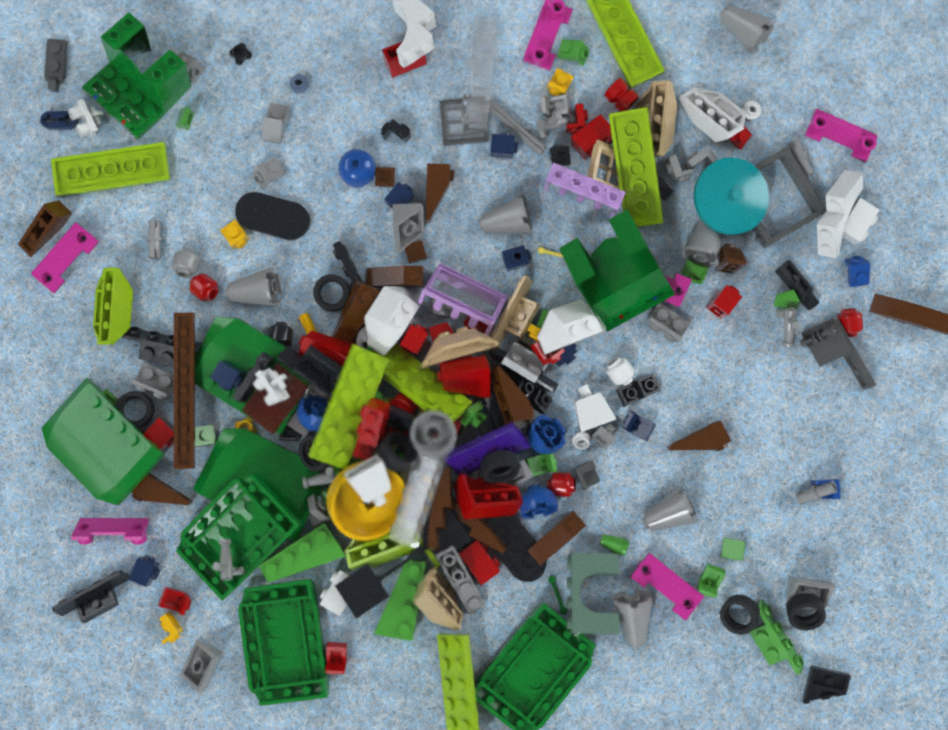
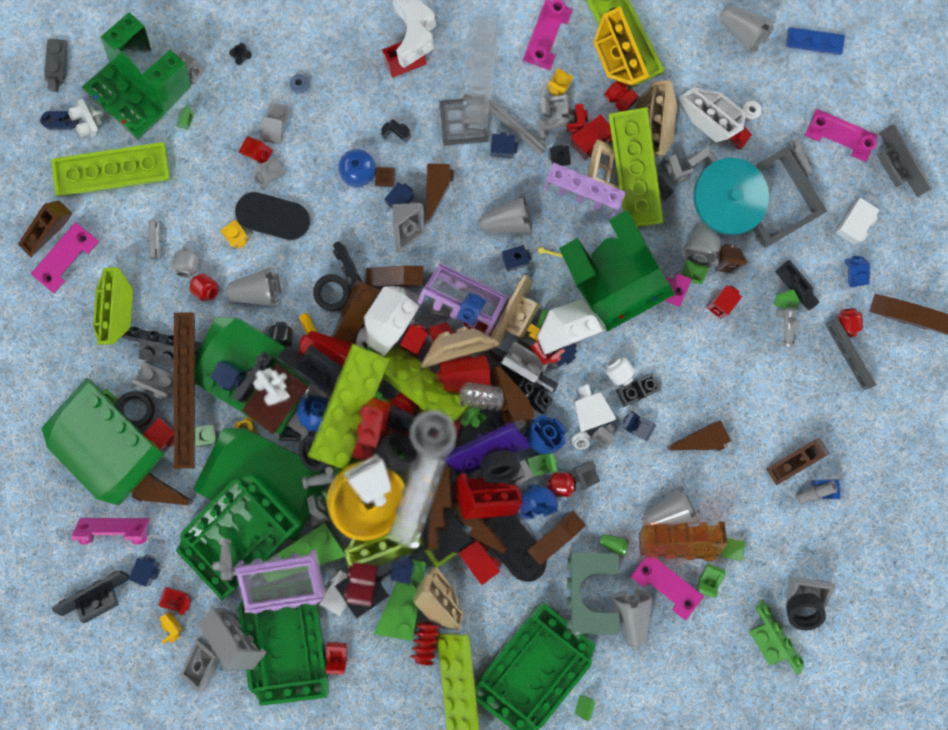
(228, 641): none -> light grey wedge
(255, 150): none -> red bracket
(280, 582): none -> window
(362, 583): none -> dark red brick
(401, 569): none -> dark blue brick
(415, 252): reddish brown tile -> none
(425, 643): none -> red piece
(460, 579): light grey slope -> none
(471, 308): none -> blue bracket
(481, 396): none -> clear piece
(551, 580): green hinge -> none
(573, 50): bright green bracket -> none
(585, 707): none -> bright green slope
(618, 49): none -> yellow wedge
(667, 322): light grey bracket -> none
(683, 541): none -> clear orange wedge
(733, 626): black tyre -> none
(798, 461): none -> reddish brown slope
(815, 40): none -> blue plate
(824, 684): black wing -> none
(826, 342): dark grey hinge -> none
(838, 207): white arch -> none
(901, 163): none -> dark grey bracket

